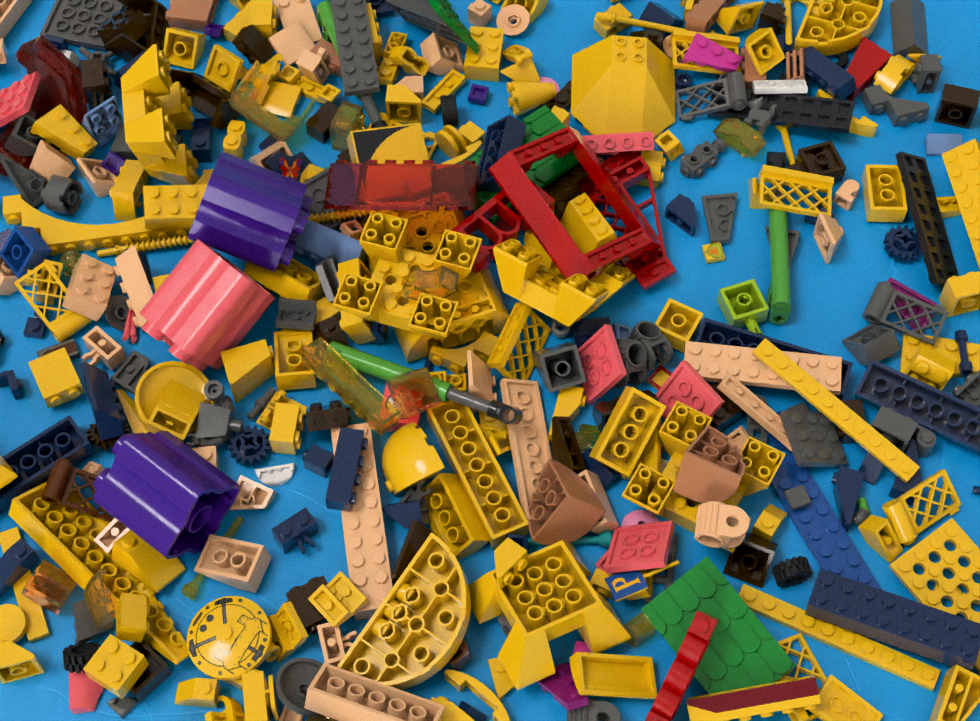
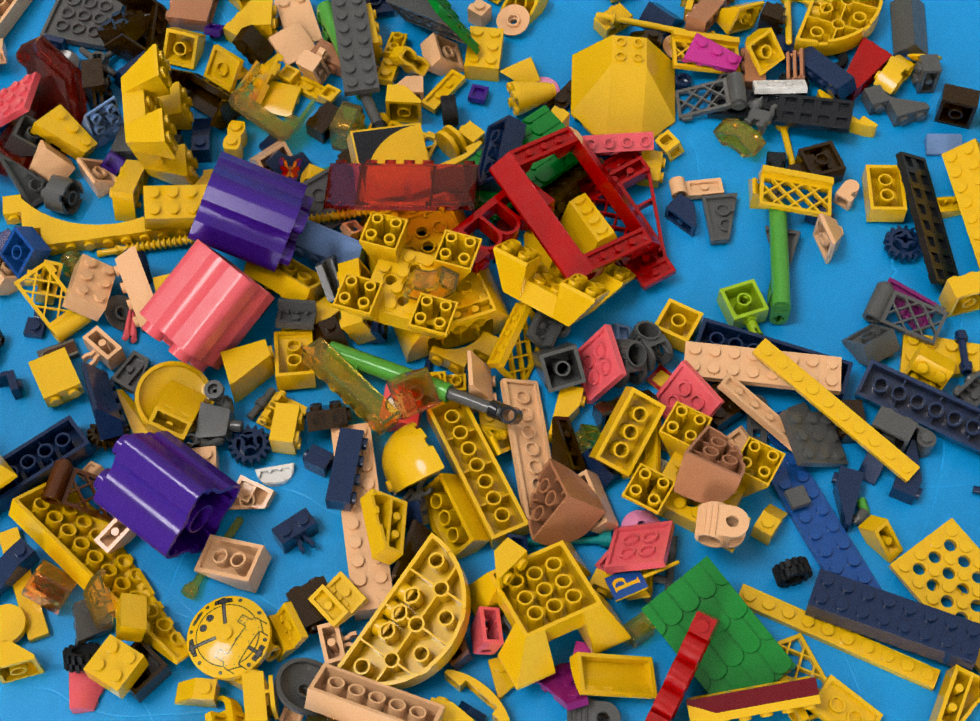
(122, 707): dark grey tile -> none
(145, 562): yellow slope -> none
(384, 525): none -> yellow wedge
(489, 637): none -> coral torso
(517, 54): yellow plate -> none
(543, 330): none -> dark grey bracket
(586, 328): dark blue brick -> none
(696, 188): none -> light nougat plate
(704, 155): dark grey brick -> none
(713, 252): tile -> none
(751, 560): dark brown slope -> none
(900, 514): yellow piece -> none

